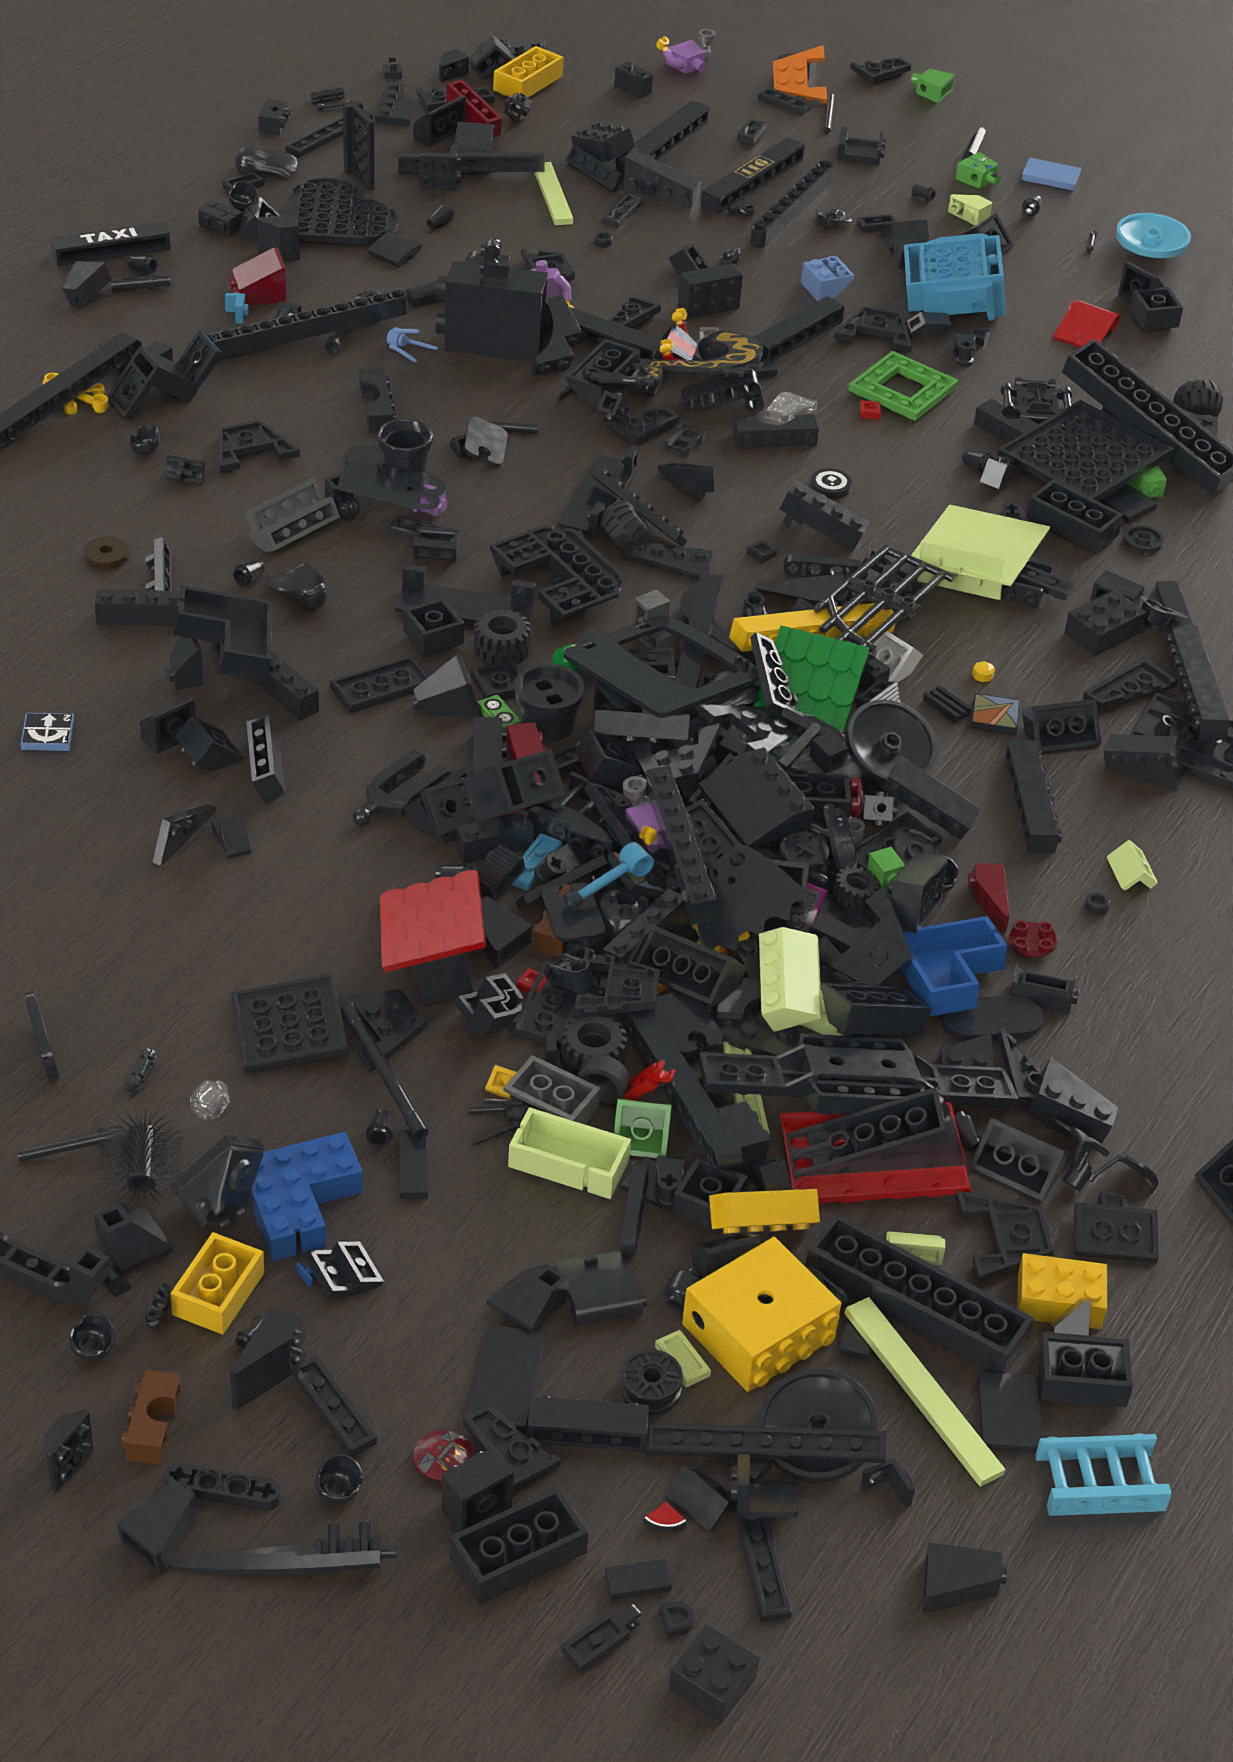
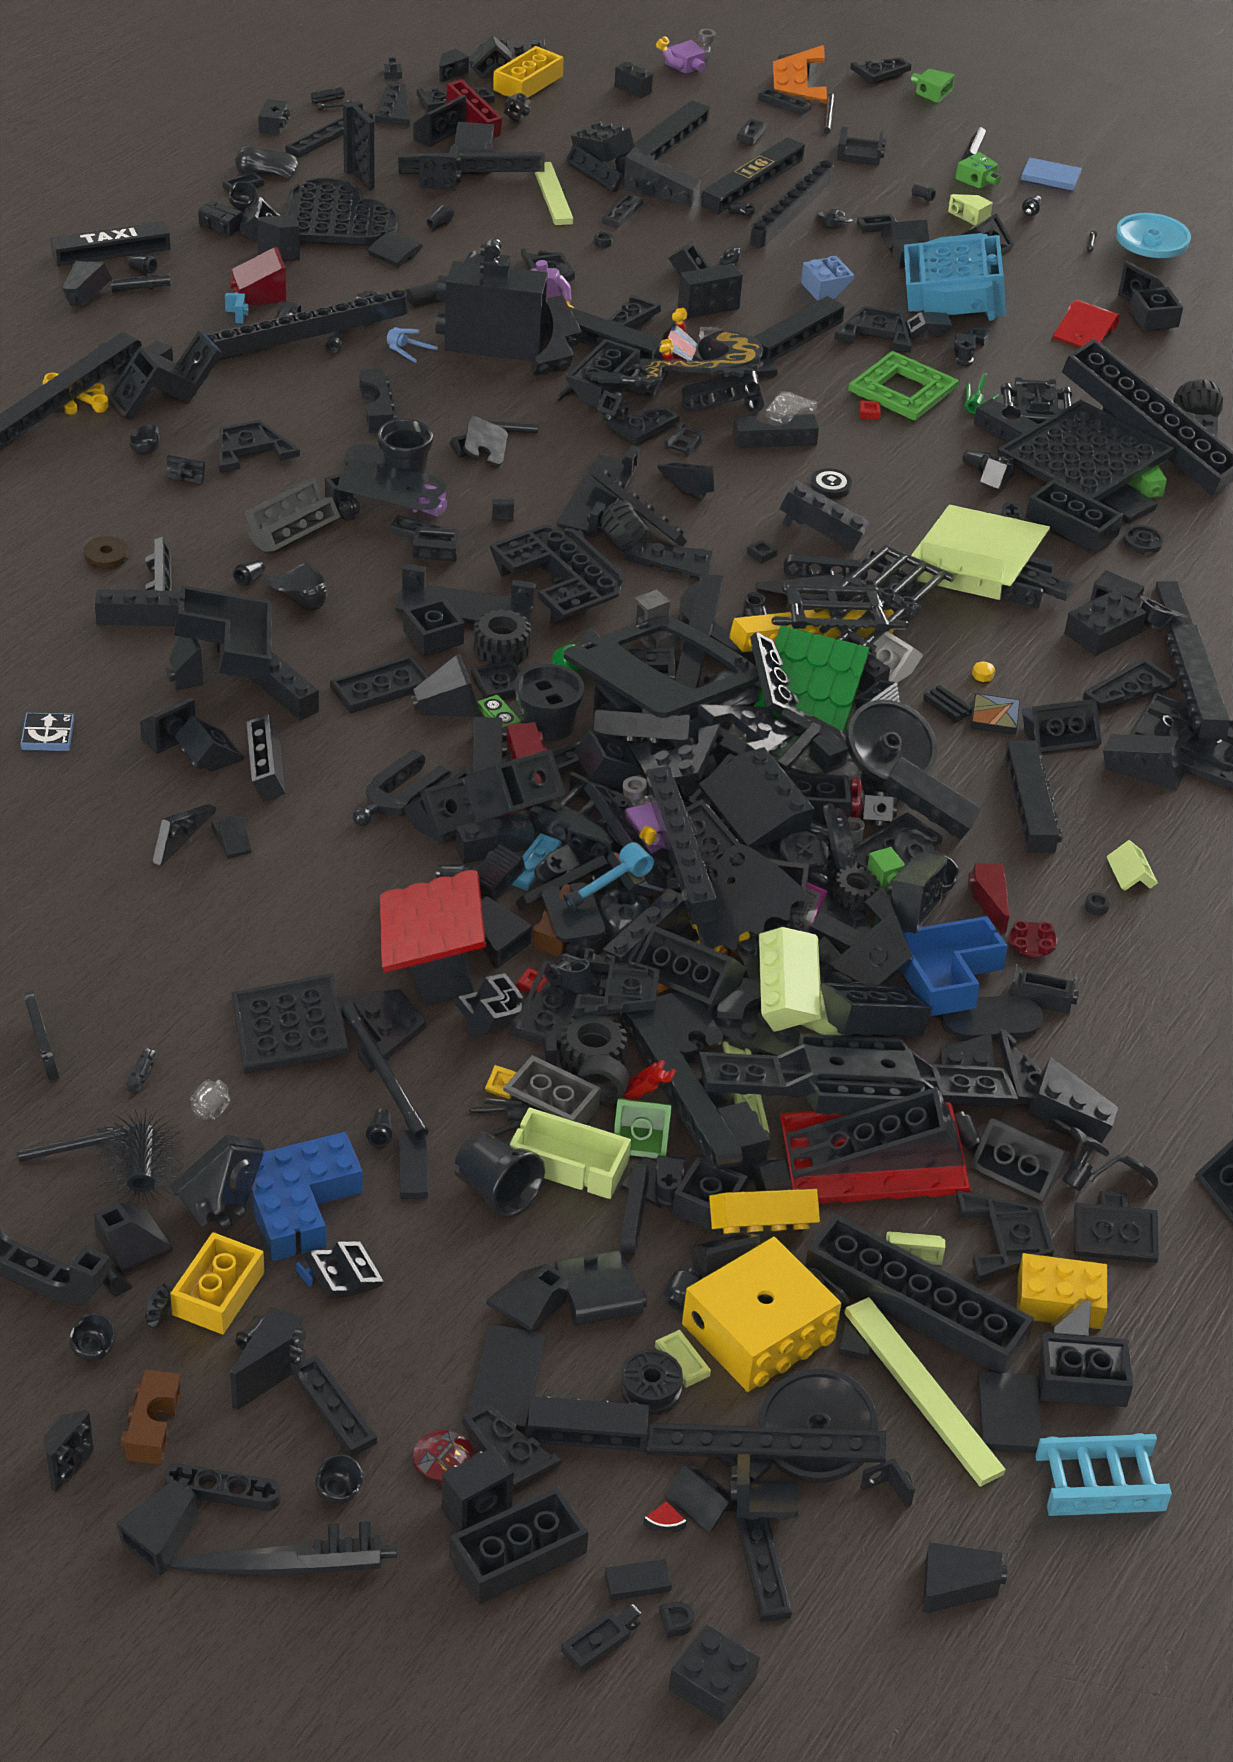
(500, 1173): none -> black piece
(503, 510): none -> black tile
(800, 621): none -> black piece
(976, 399): none -> green plant

